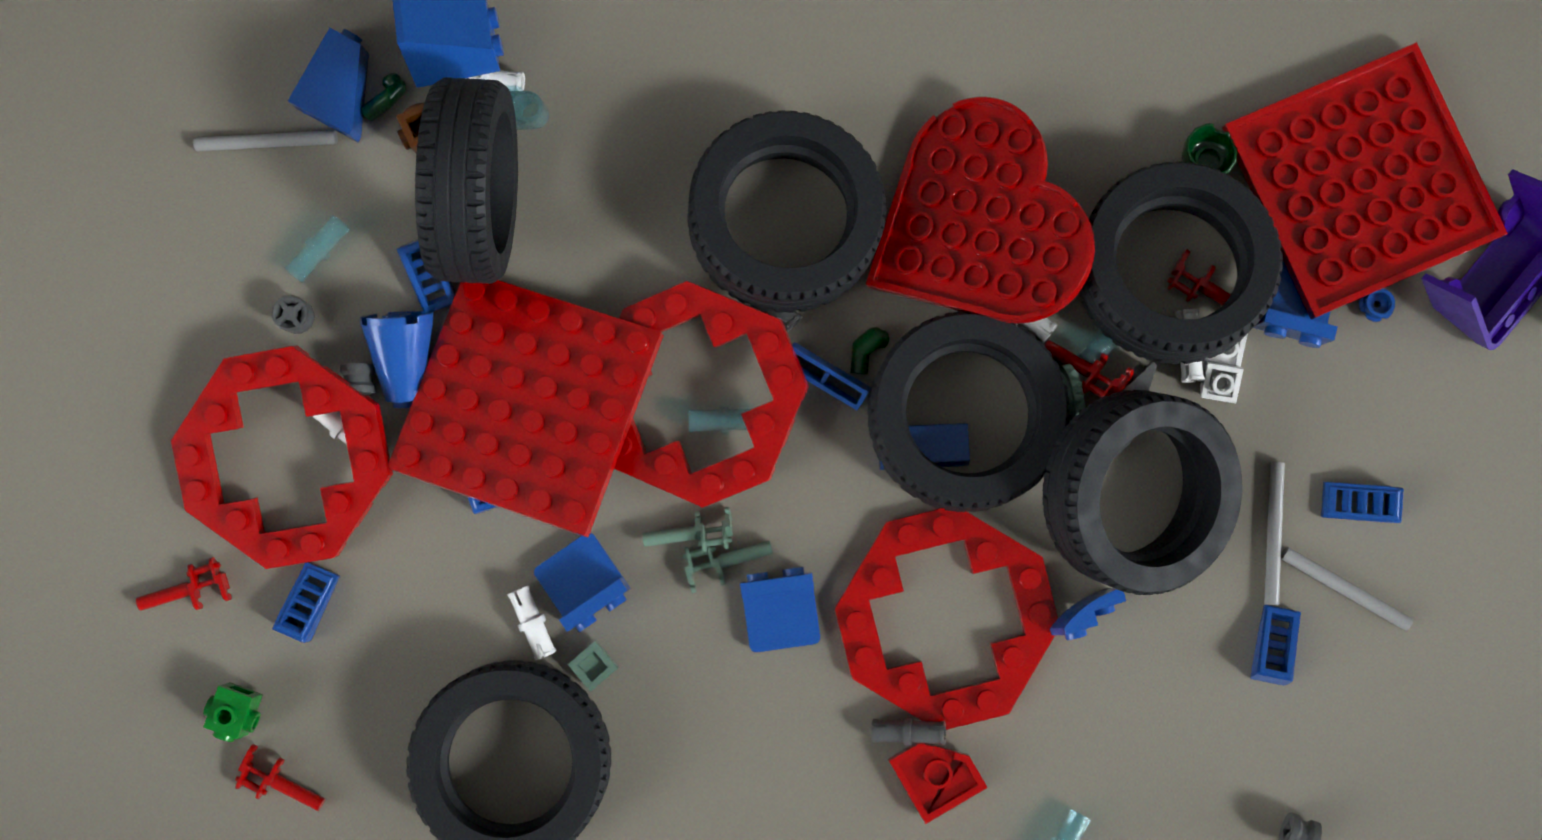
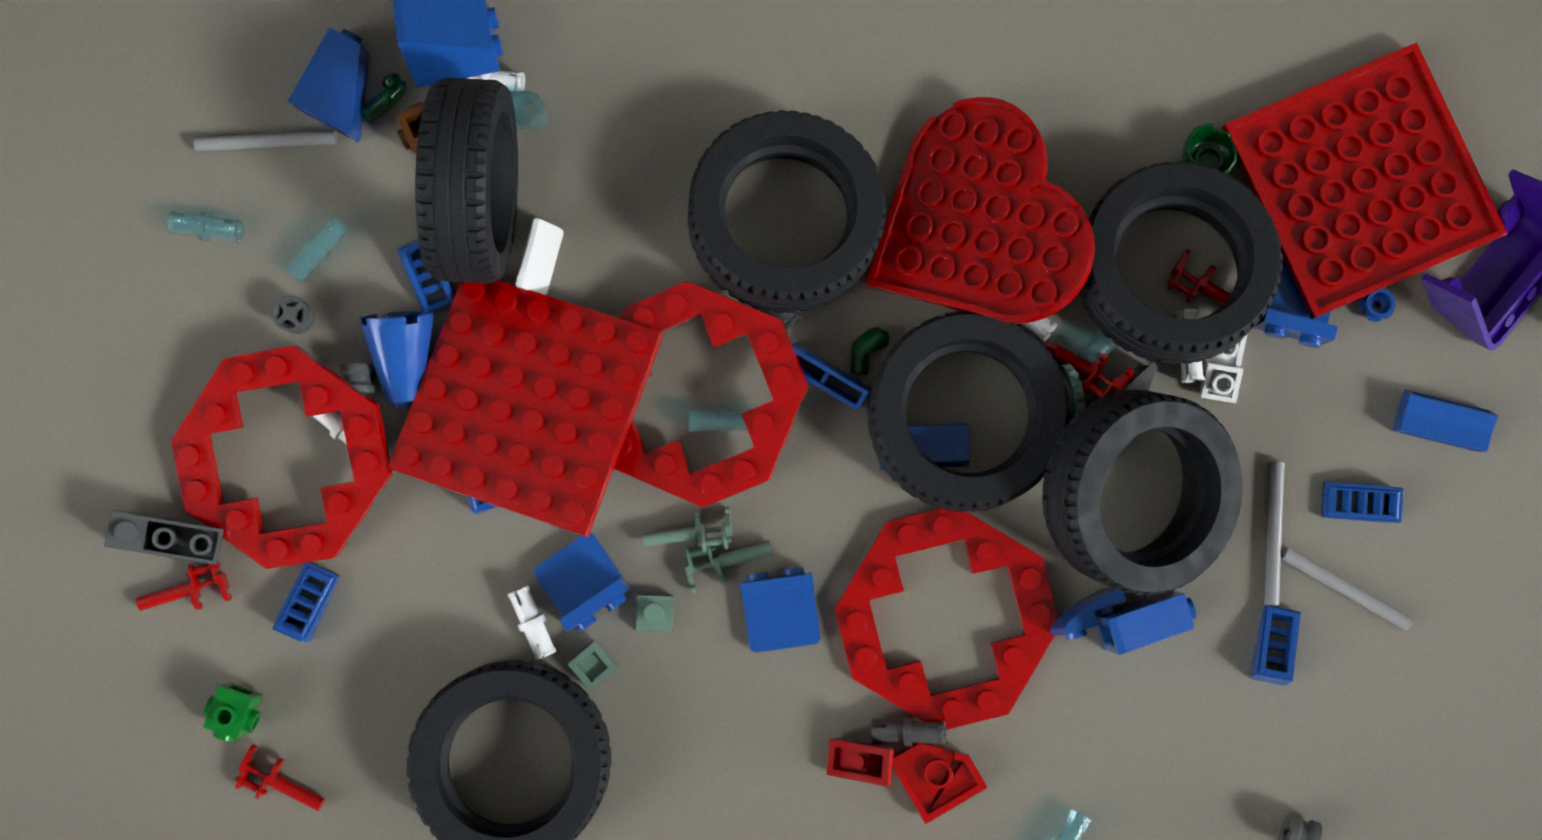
(163, 537): none -> dark grey slope
(205, 226): none -> clear light blue pin
(539, 257): none -> white slope
(655, 613): none -> sand green plate
(860, 761): none -> red slope
(1146, 622): none -> blue slope
(1444, 421): none -> blue piece

